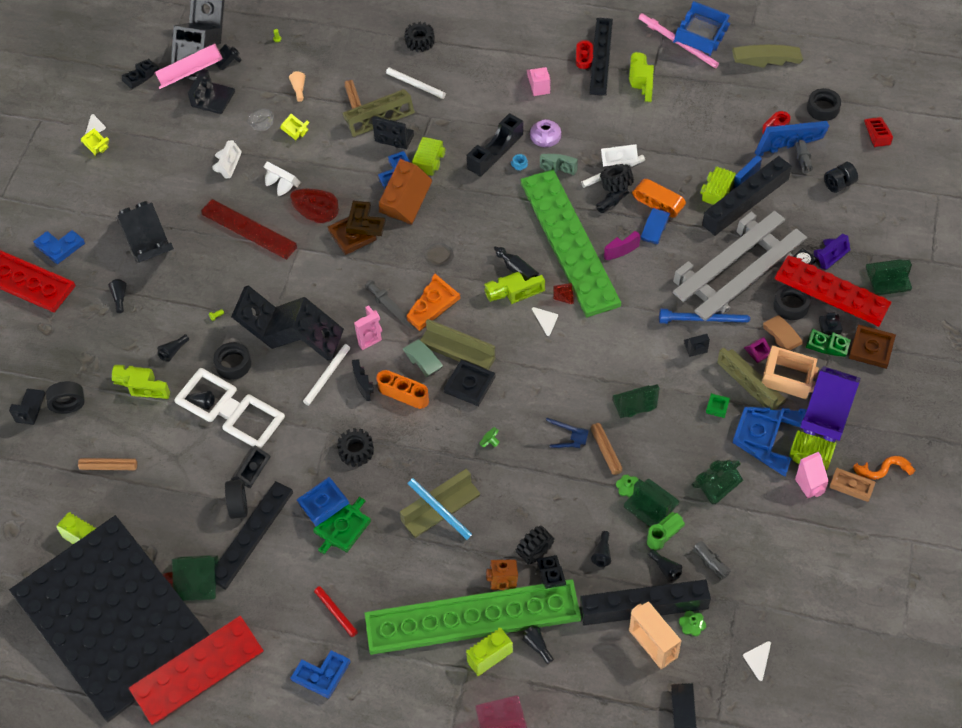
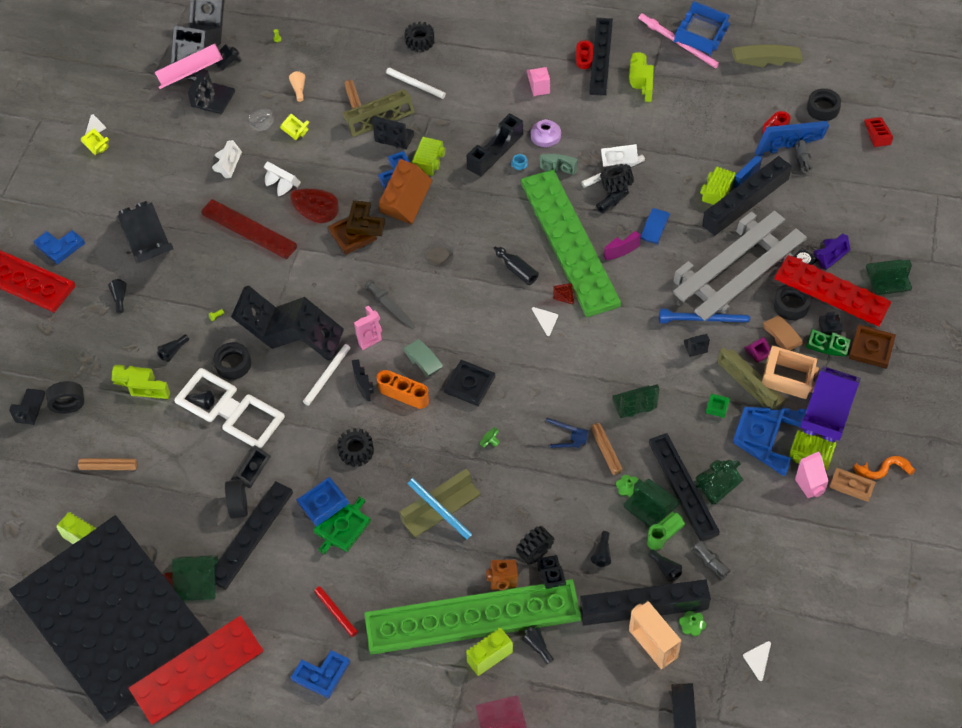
(142, 72): black slope -> none
(434, 301): orange wing -> none
(458, 345): olive panel -> none
(514, 287): lime plate -> none
(659, 197): orange beam -> none
(684, 487): none -> black plate
(841, 177): black wheel -> none

